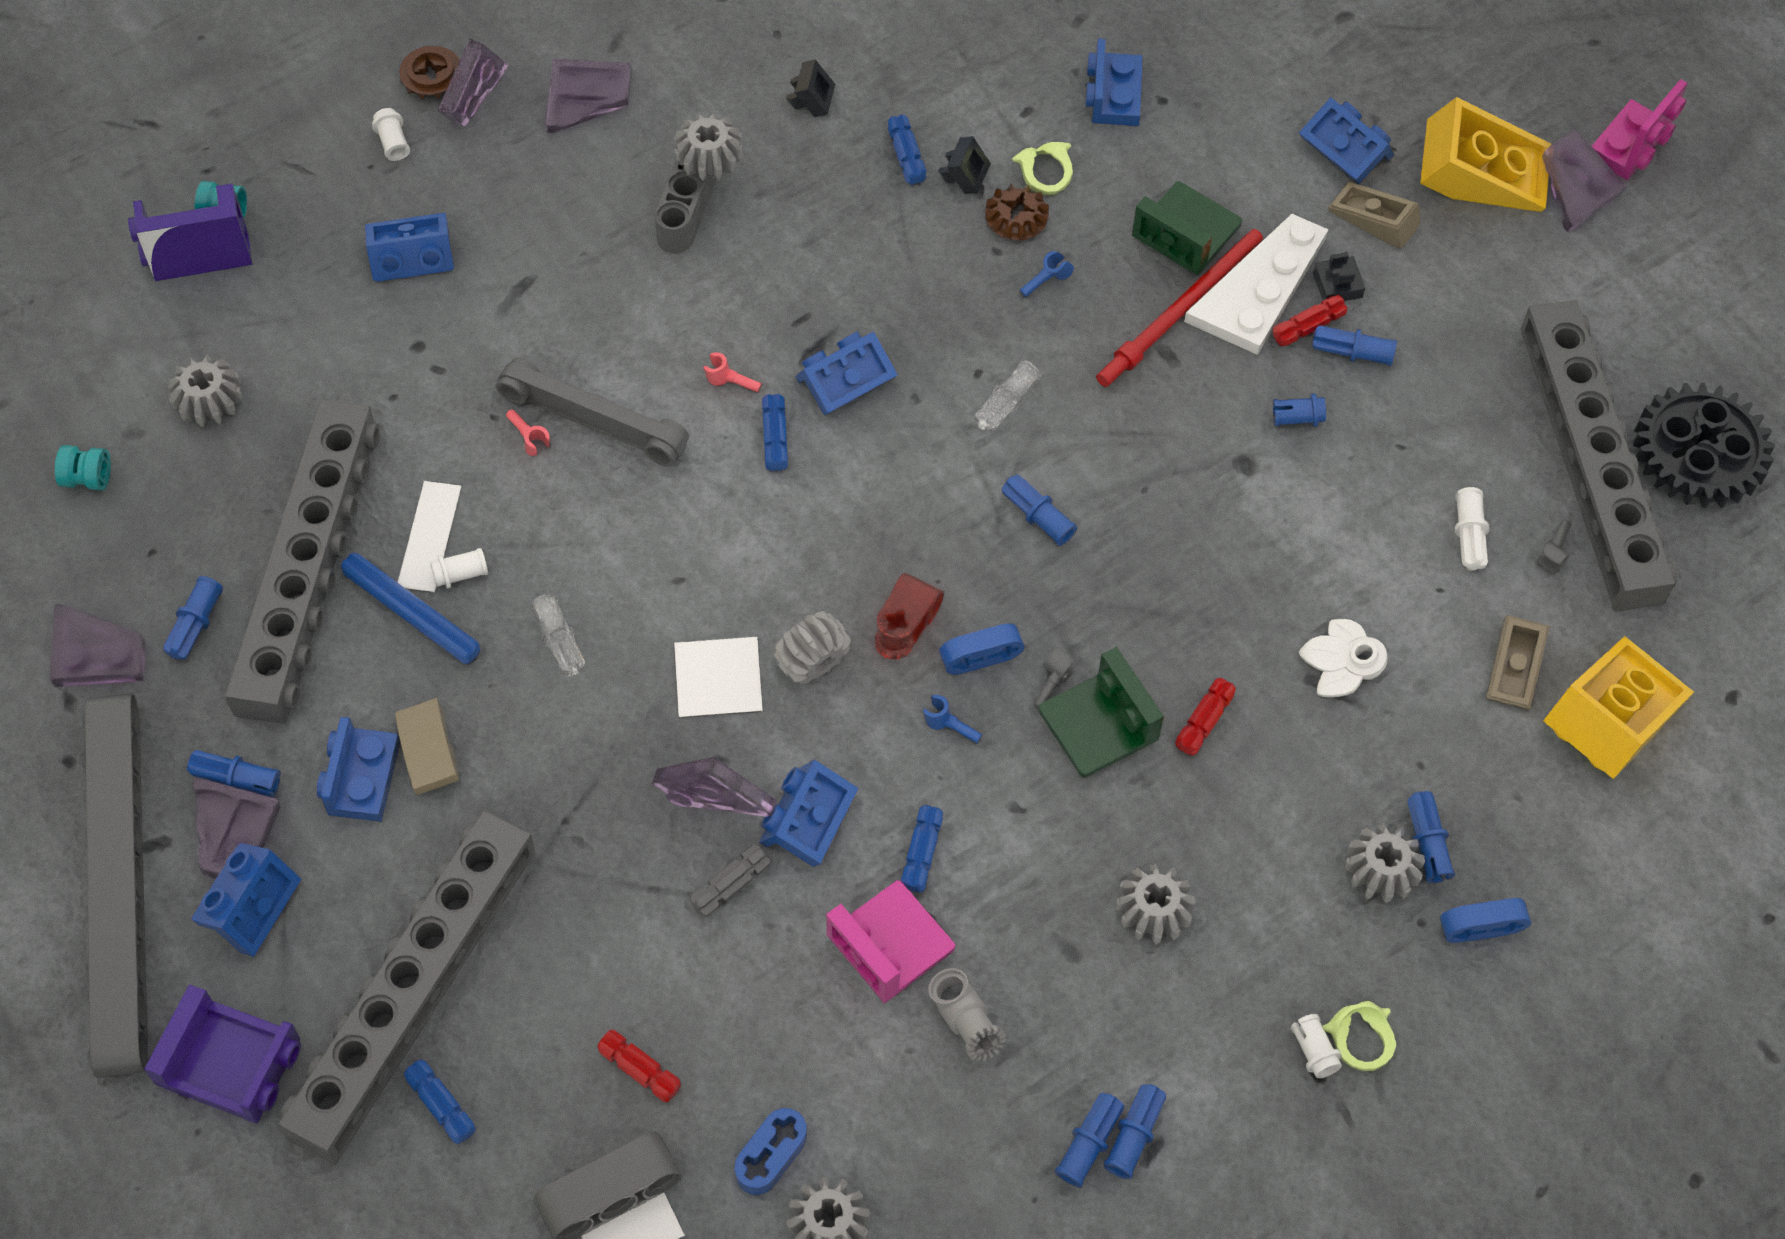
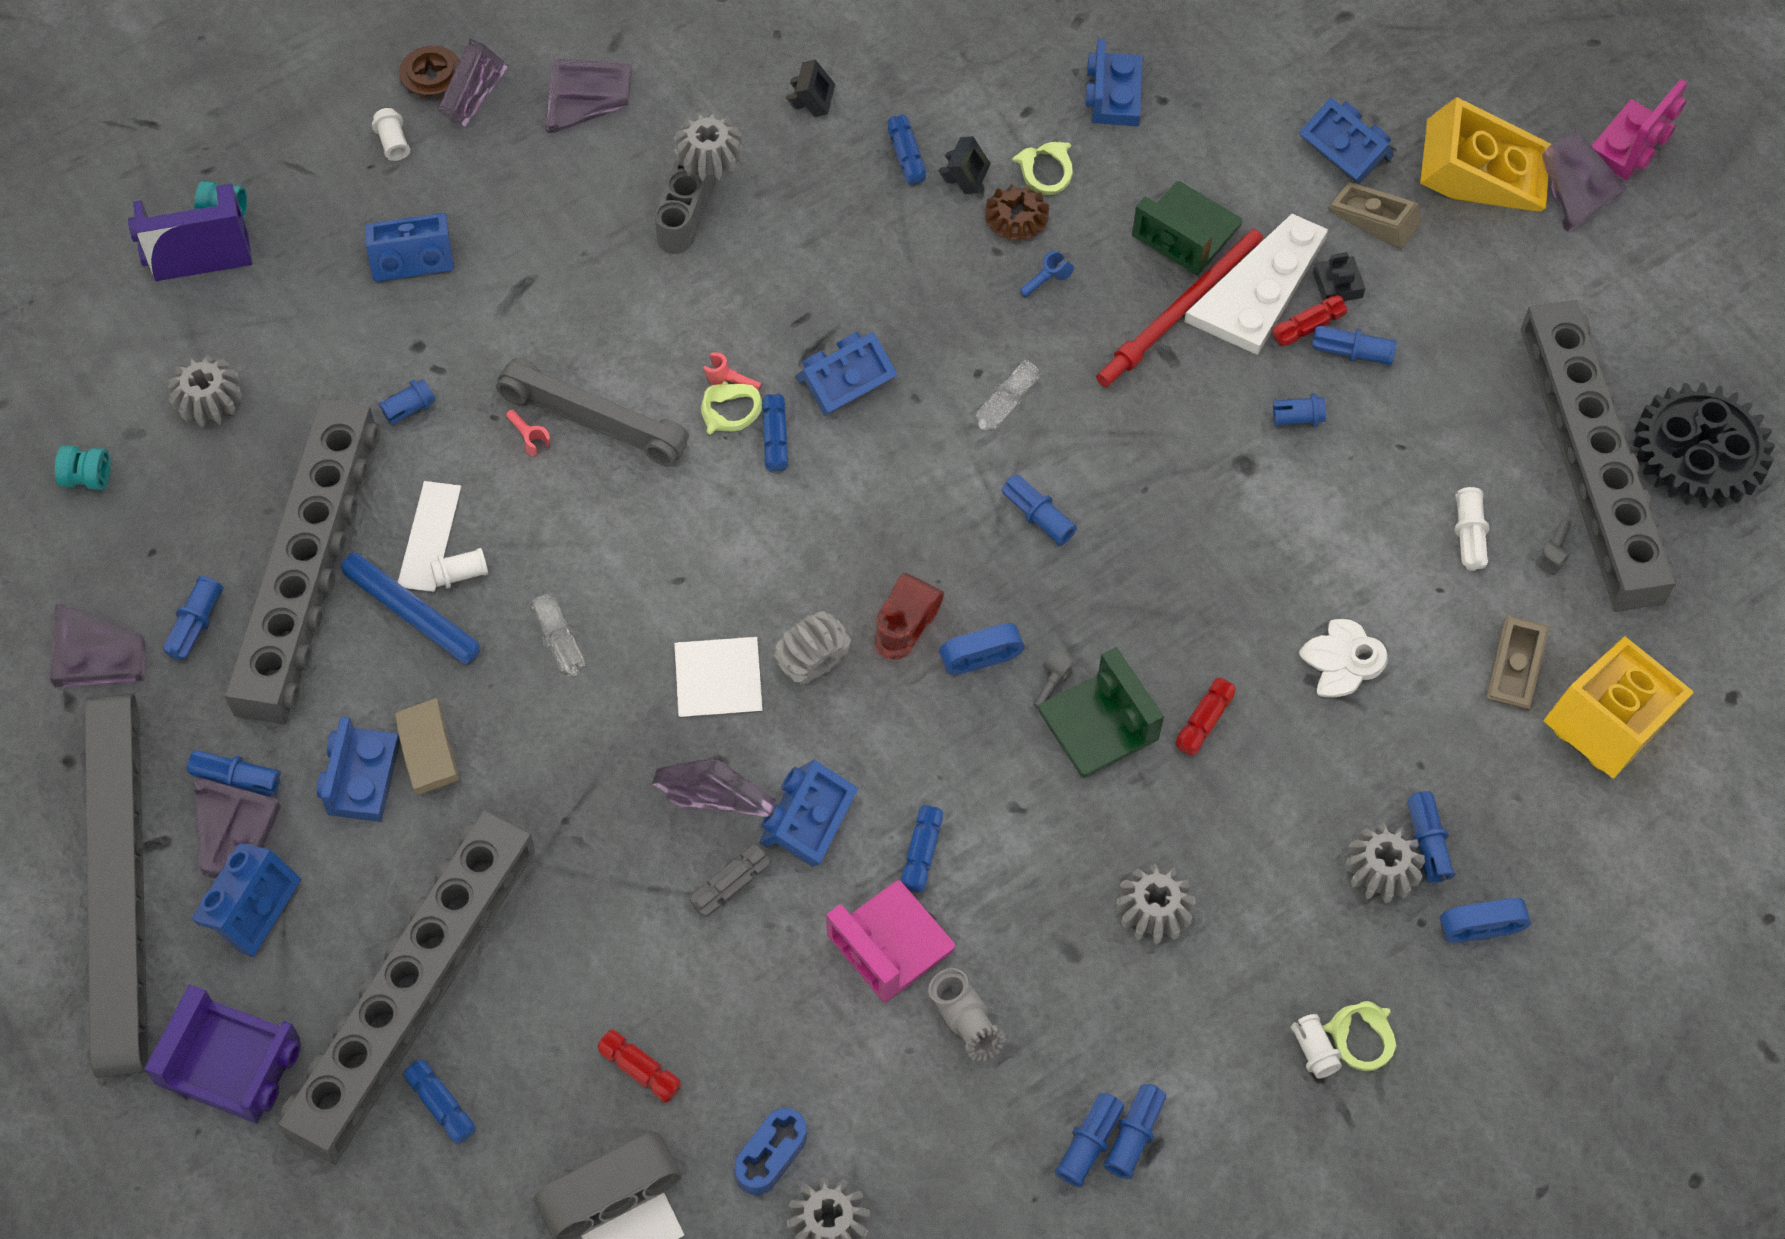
(407, 402): none -> blue pin
(725, 392): none -> yellowish green piece
(946, 719): blue hand -> none

